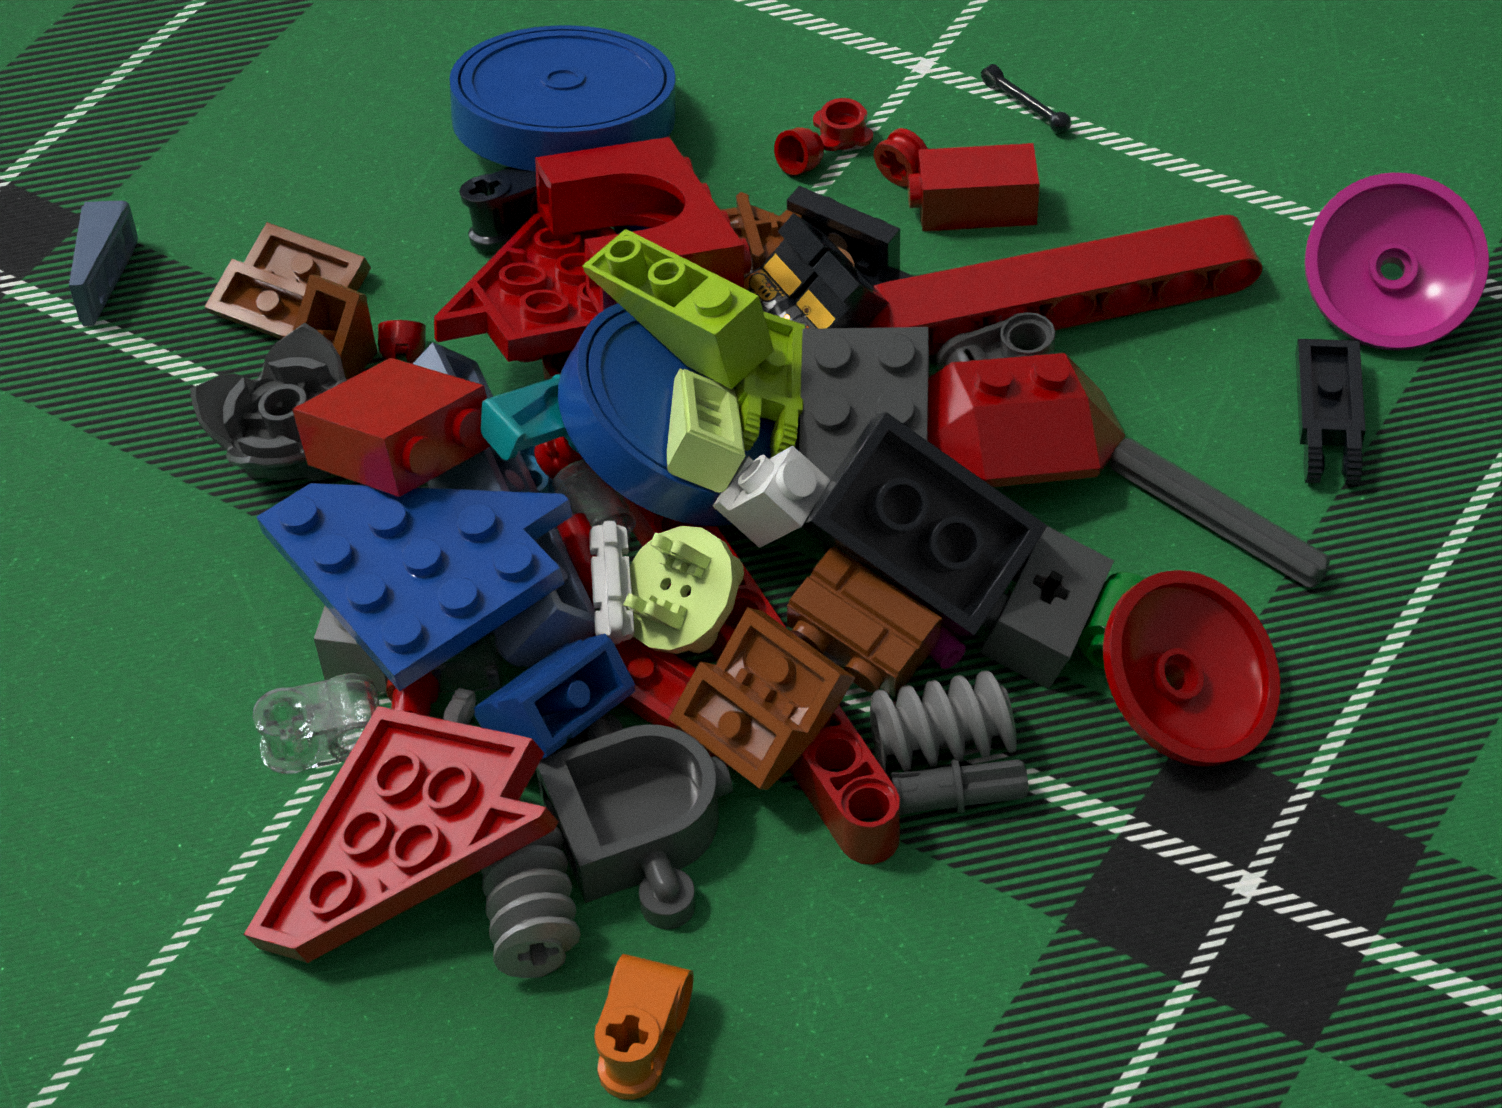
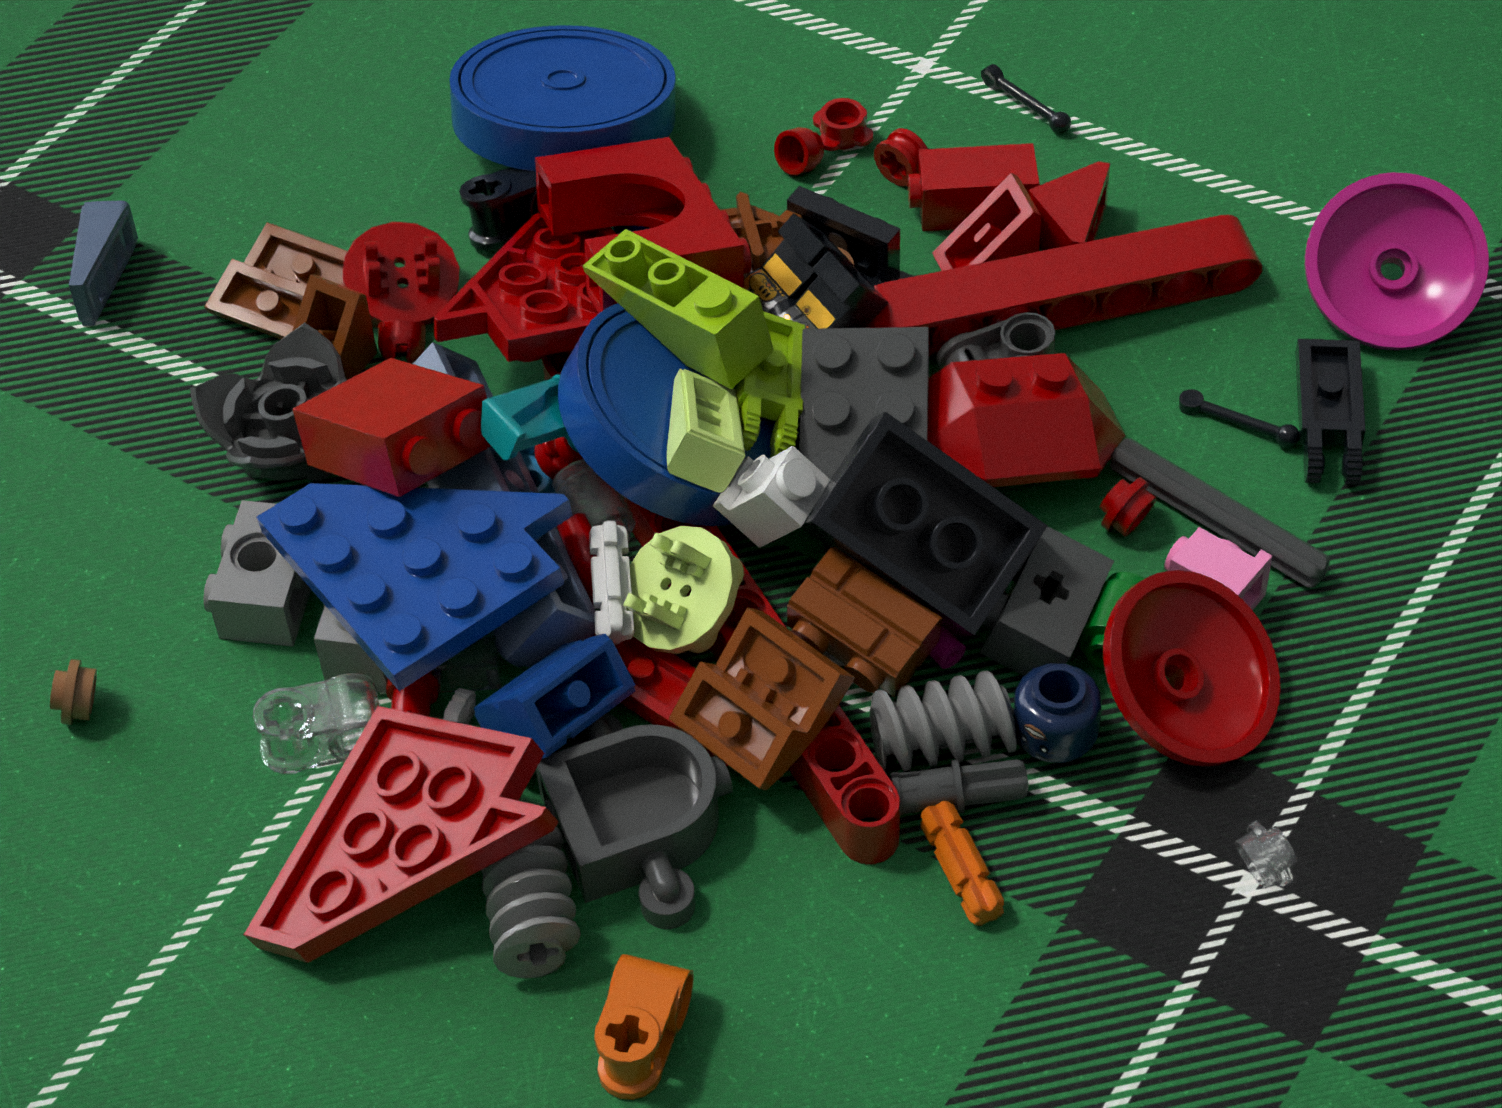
(74, 692): none -> medium nougat plate
(255, 588): none -> light grey brick
(428, 272): none -> red plate
(962, 863): none -> orange axle
(997, 229): none -> red slope
(1057, 712): none -> dark blue head
(1072, 206): none -> red slope
(1126, 506): none -> red plate
(1192, 403): none -> black hinge
(1223, 562): none -> bright pink brick
(1266, 855): none -> clear plate

